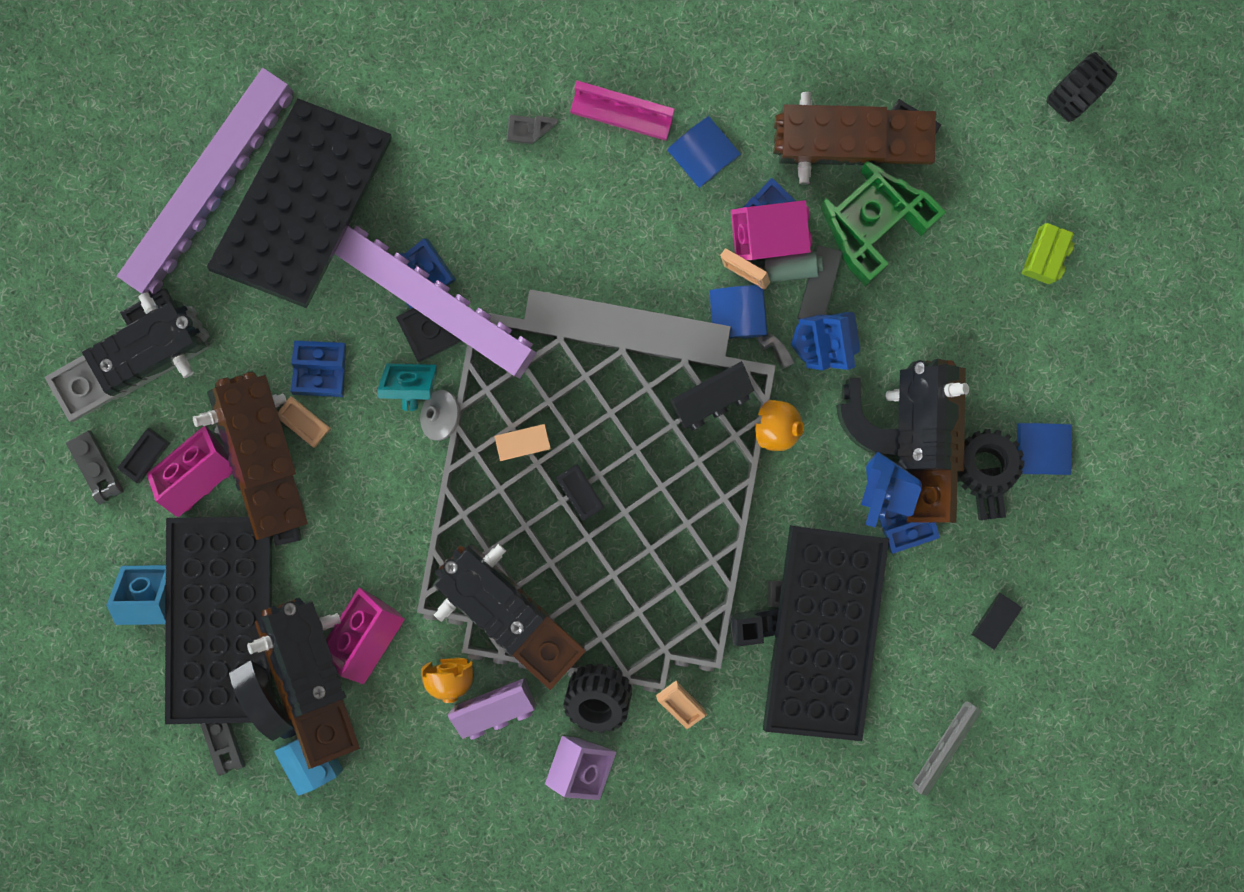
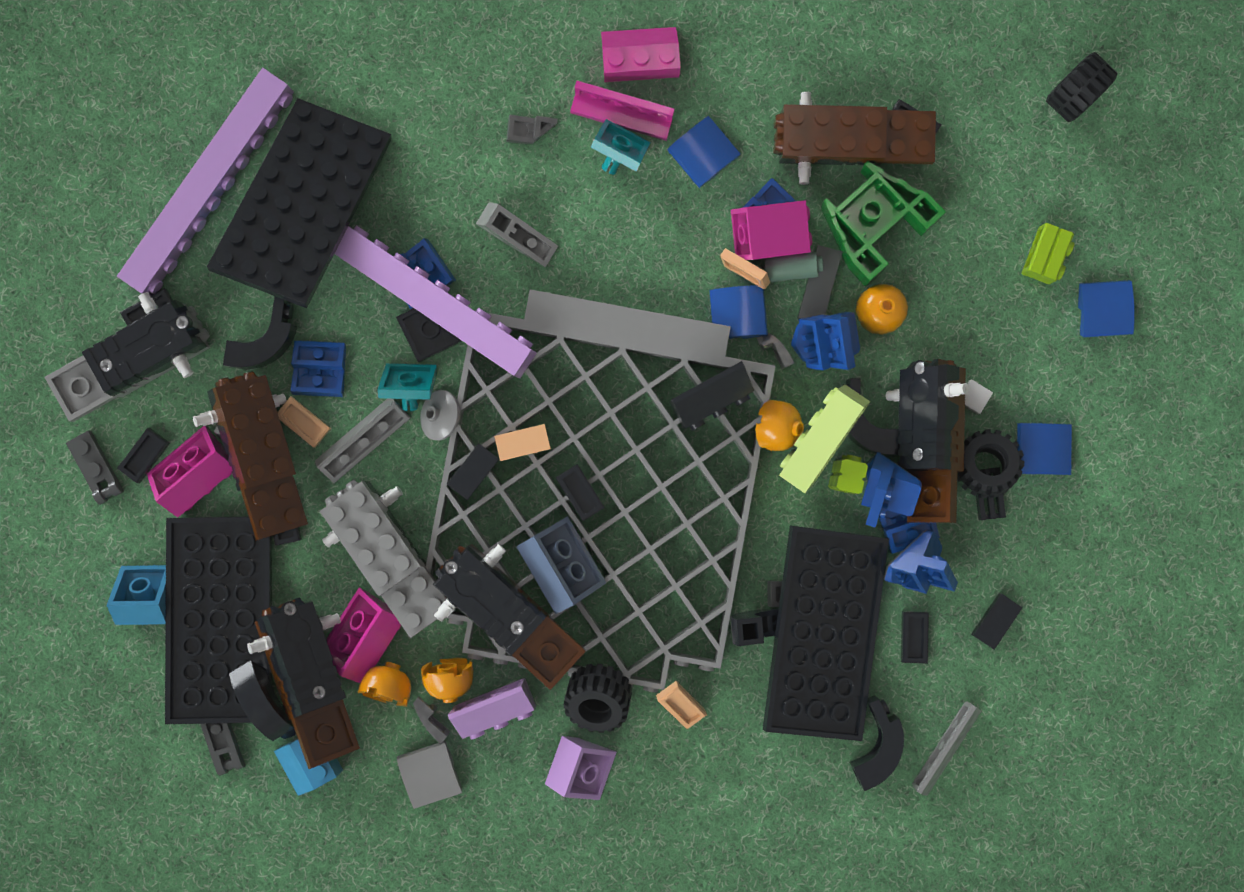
(268, 347): none -> black arch
(362, 439): none -> light grey slope
(383, 552): none -> light grey piece
(386, 684): none -> light orange cylinder
(429, 774): none -> light grey slope
(433, 726): none -> flat silver slope
(473, 471): none -> black tile
(516, 233): none -> light grey slope
(561, 565): none -> sand blue slope
(619, 147): none -> teal tile
(640, 54): none -> dark pink slope
(824, 438): none -> yellowish green brick
(848, 475): none -> lime brick
(881, 309): none -> light orange cylinder
(887, 752): none -> black arch
(914, 637): none -> black tile
(921, 566): none -> blue piece
(977, 397): none -> white tile
(1106, 308): none -> blue slope

